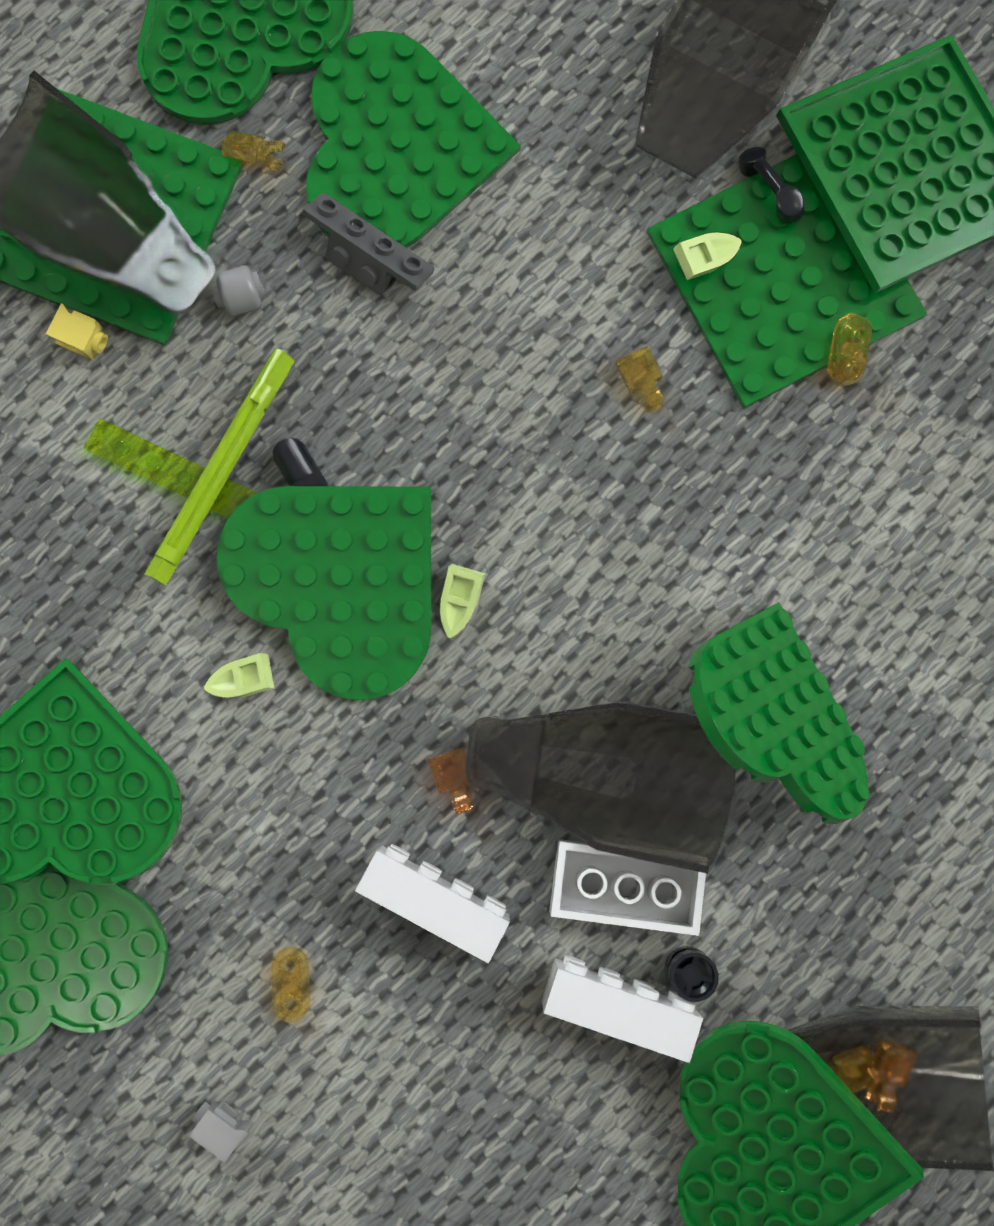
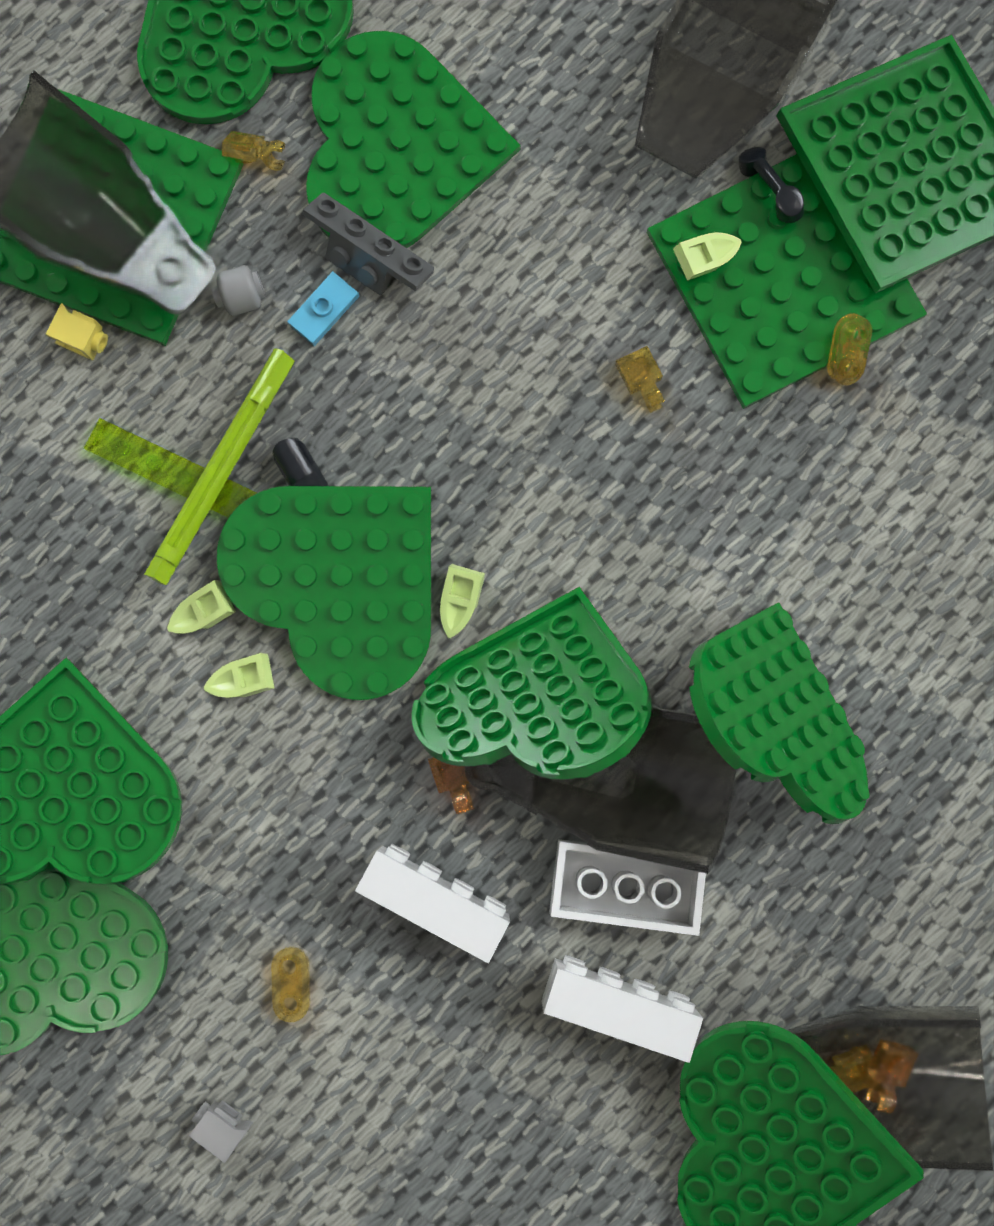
(201, 609): none -> yellowish green plate
(323, 308): none -> medium azure plate
(540, 689): none -> green plate
(691, 973): black wheel -> none

